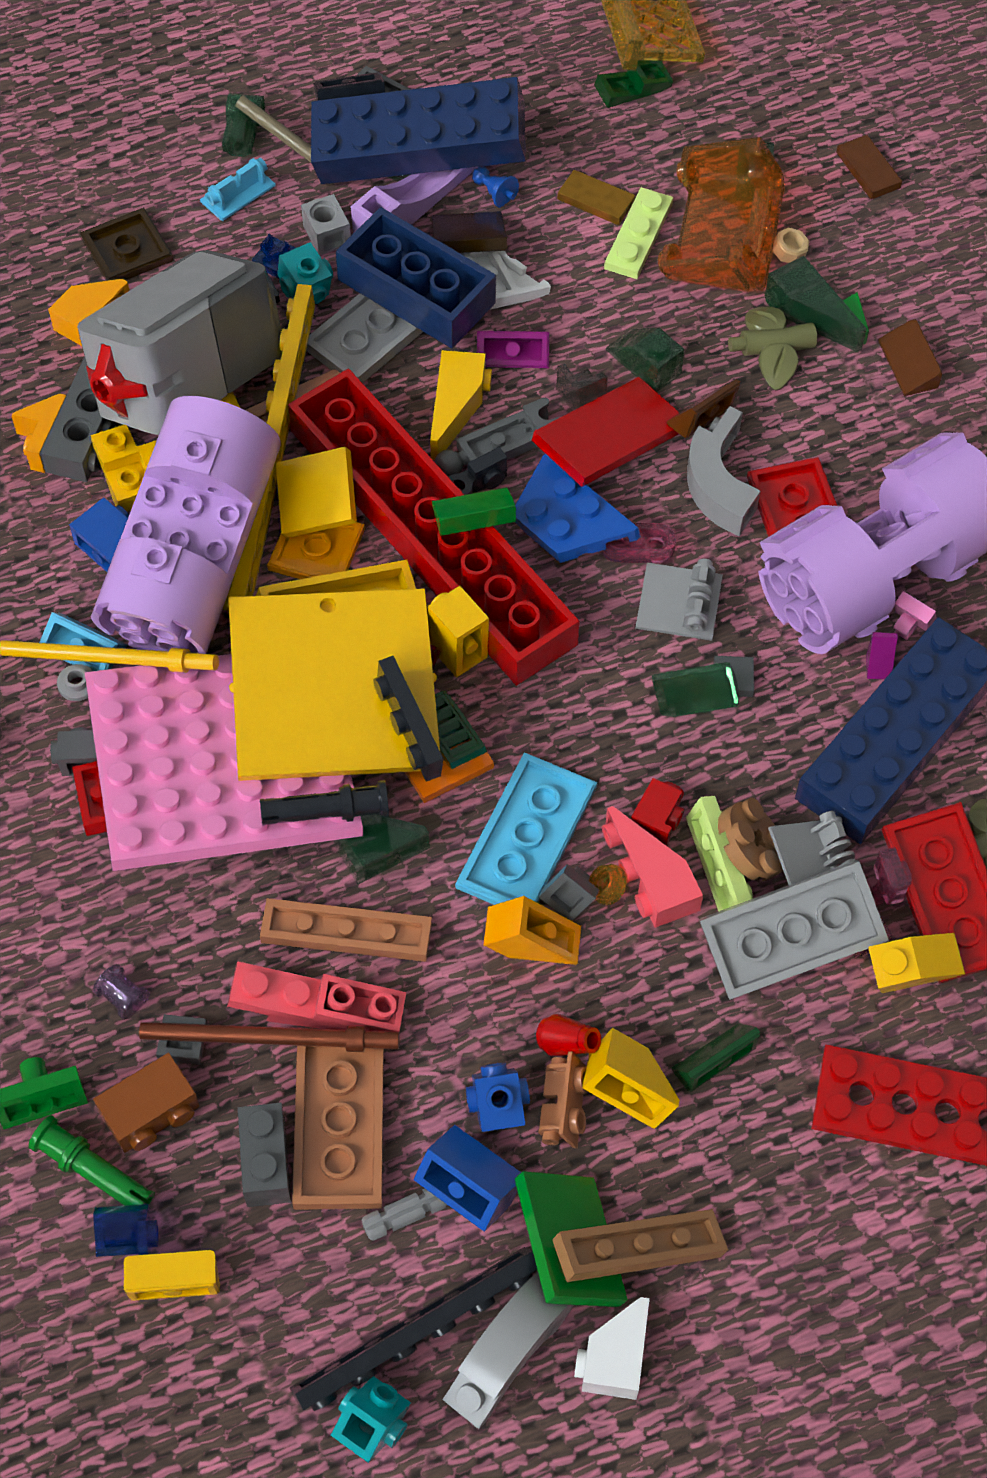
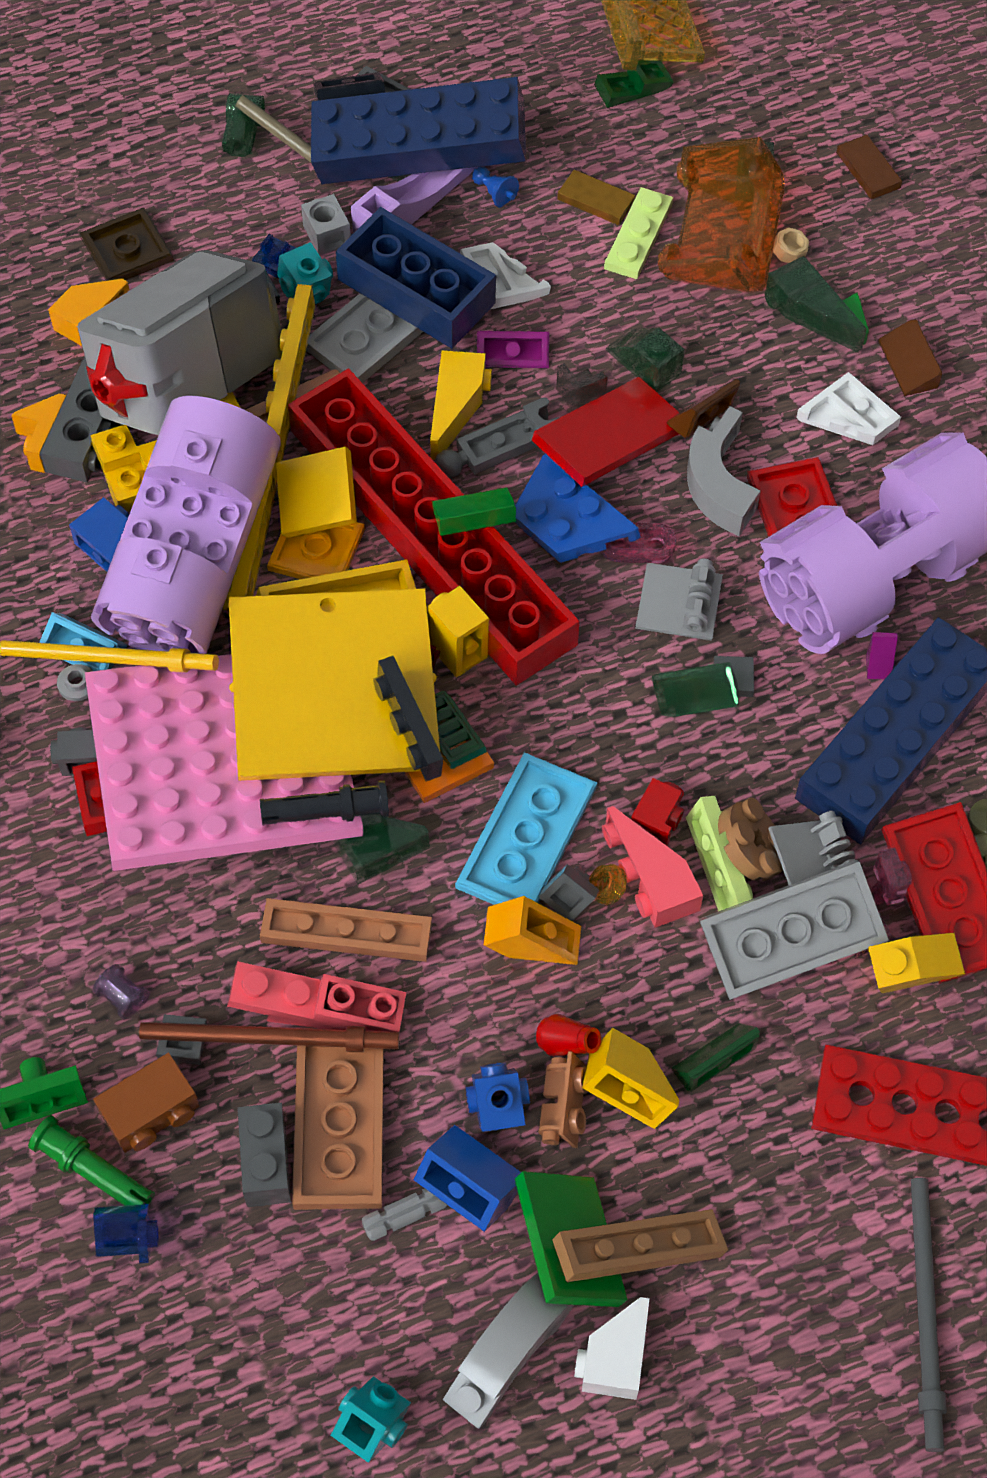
(171, 1275): yellow slope -> none
(238, 191): medium azure hinge -> none
(400, 1339): black plate -> none
(471, 231): dark brown tile -> none
(483, 472): black plate -> none
(774, 343): olive plant -> none
(850, 411): none -> white wing
(912, 614): bright pink tile -> none
(931, 1398): none -> dark grey bar

